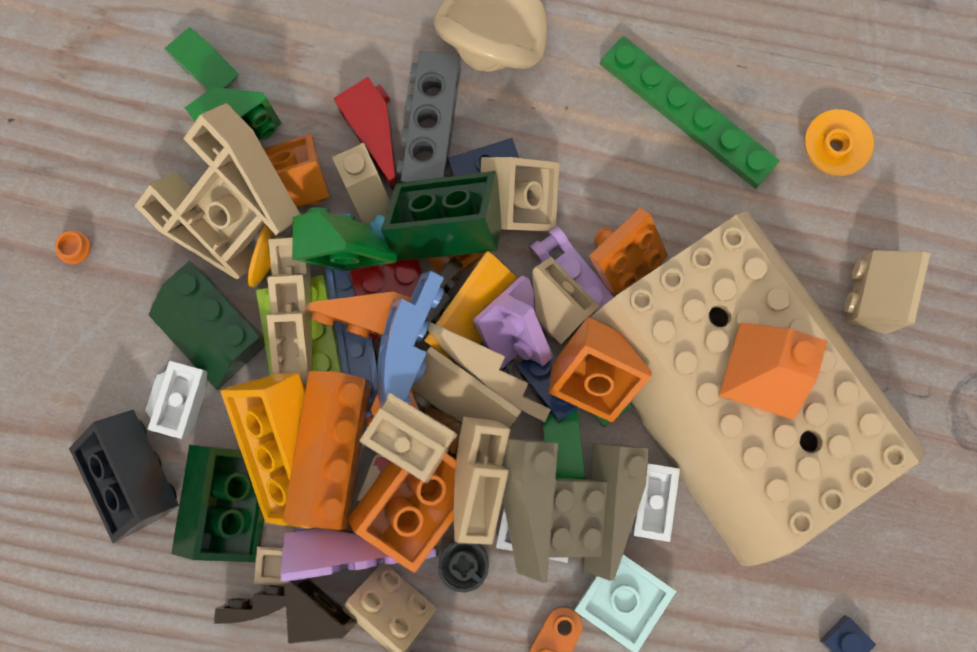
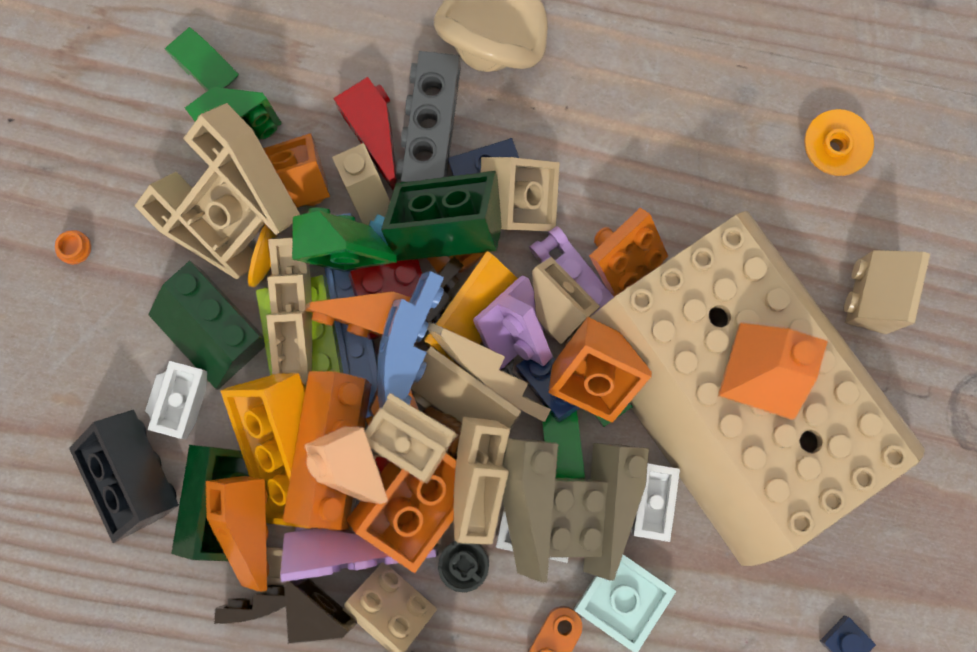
(239, 522): none -> orange slope
(346, 464): none -> light nougat slope
(689, 112): green plate -> none

